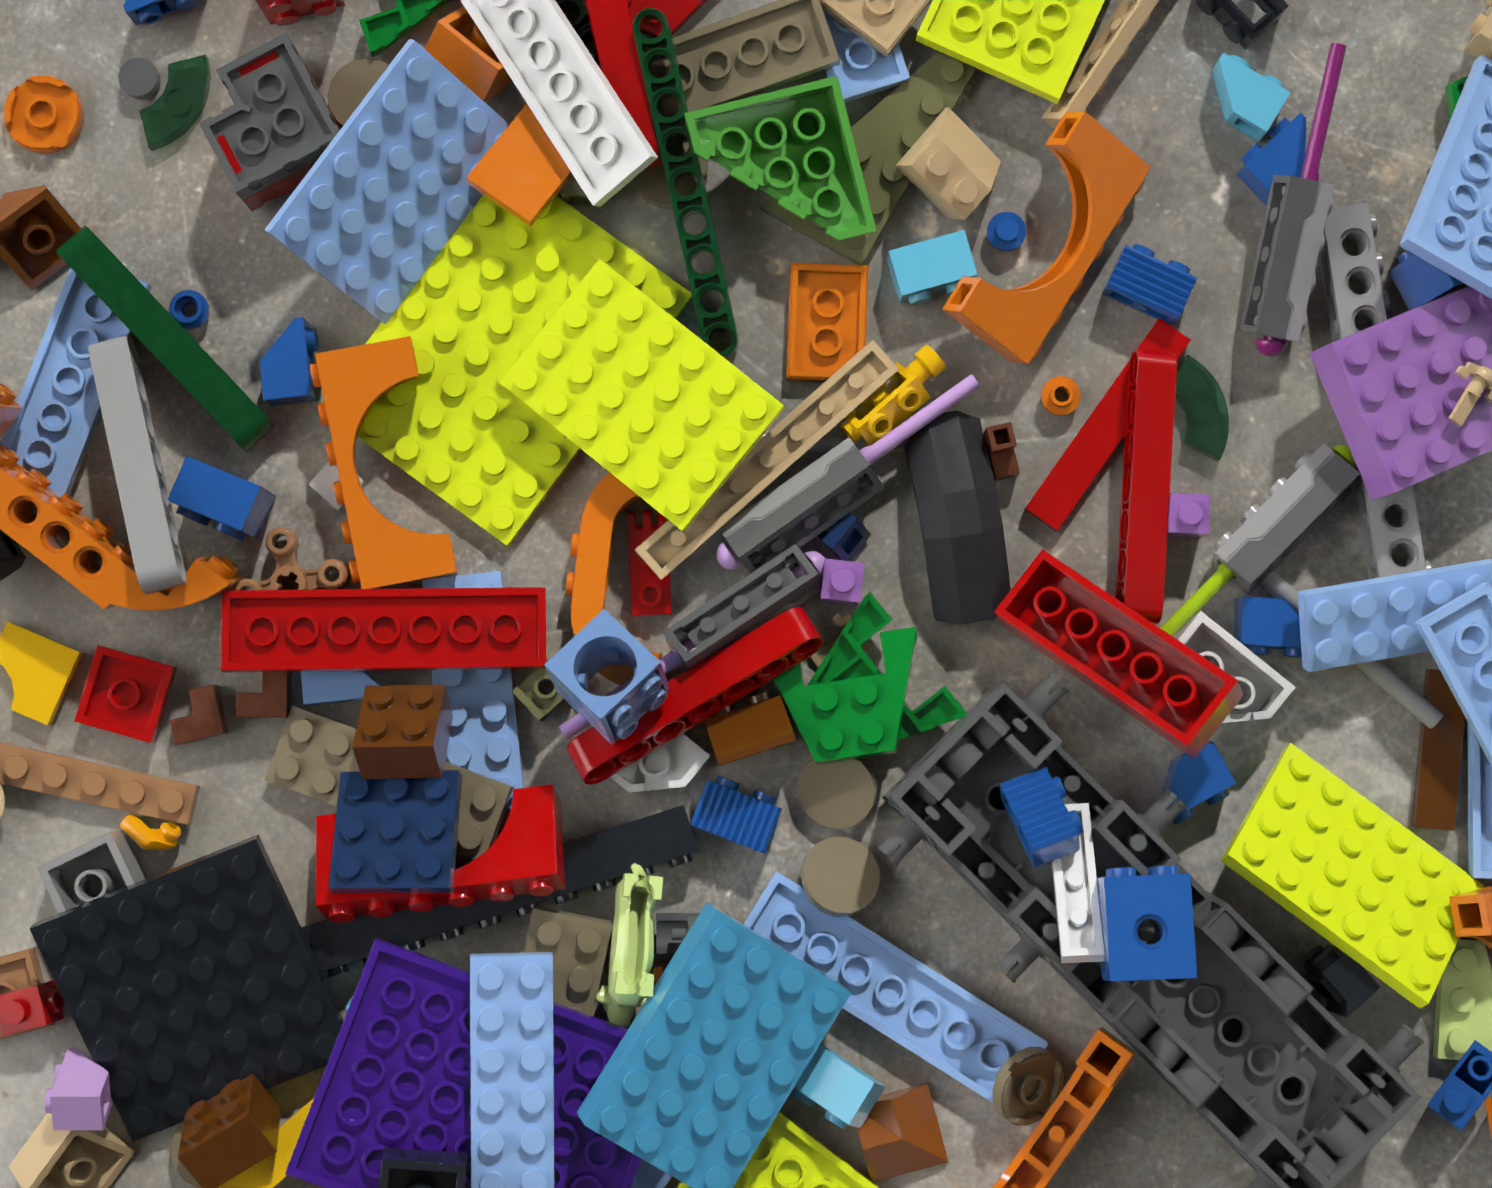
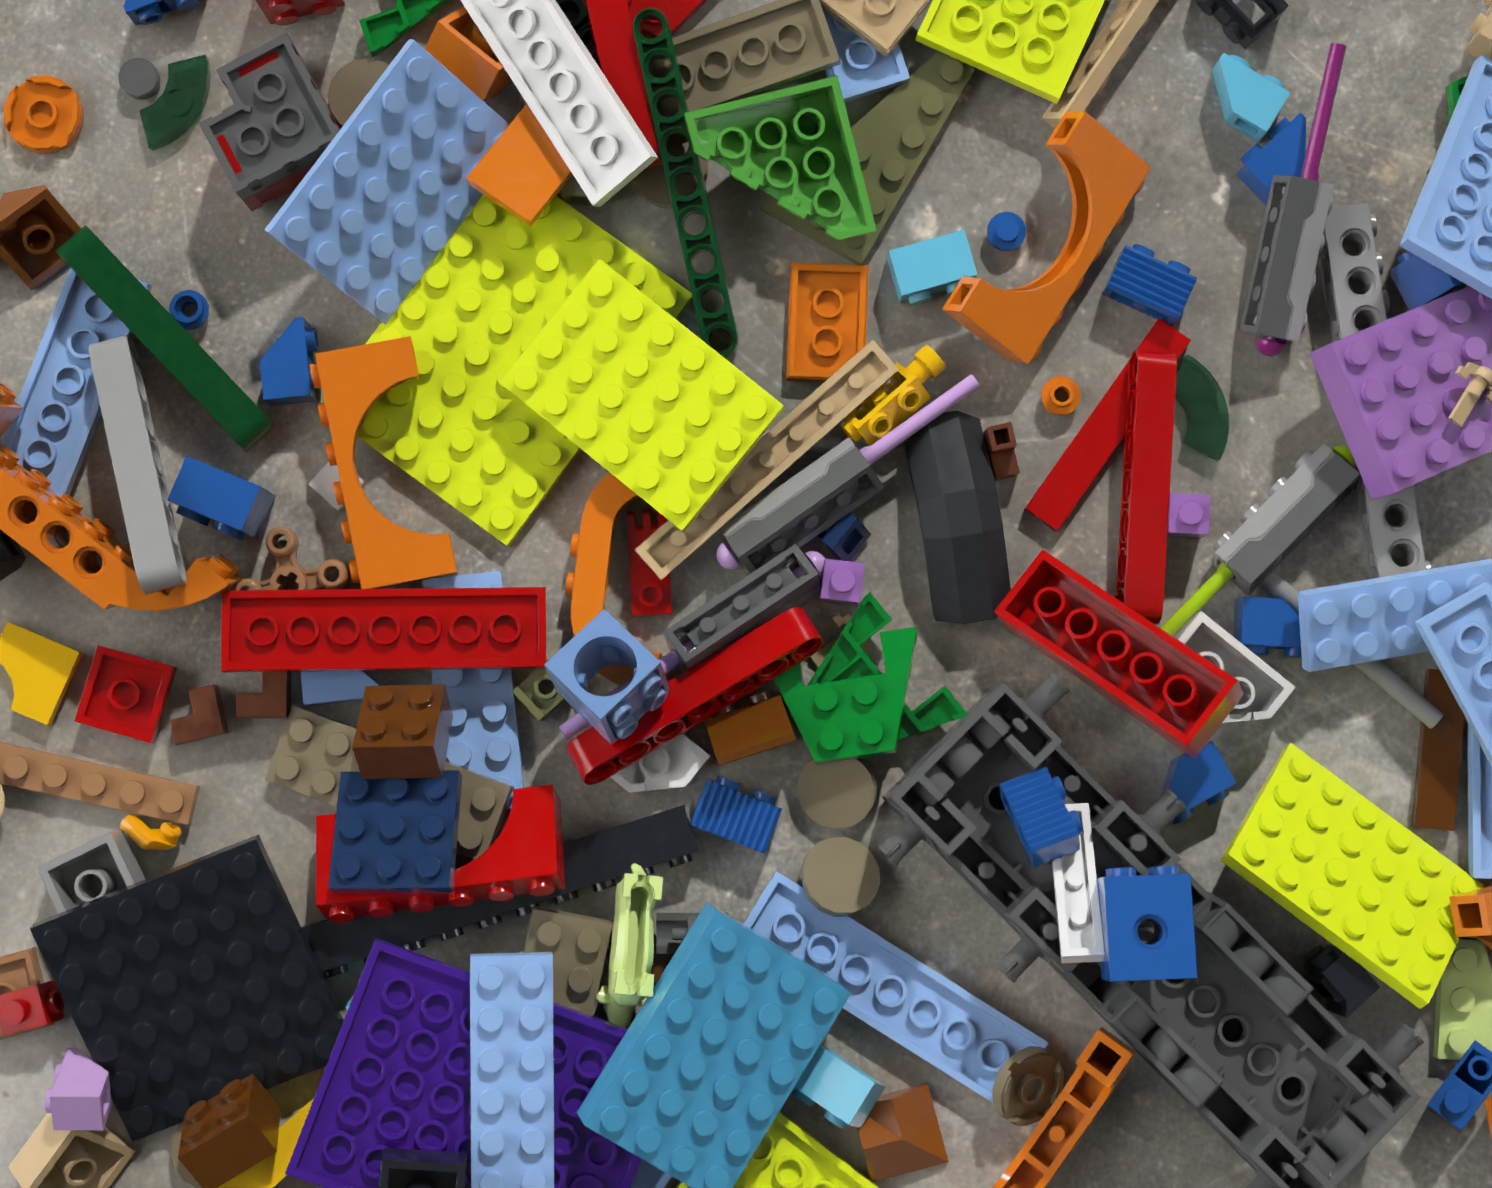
(951, 166): tan slope -> none

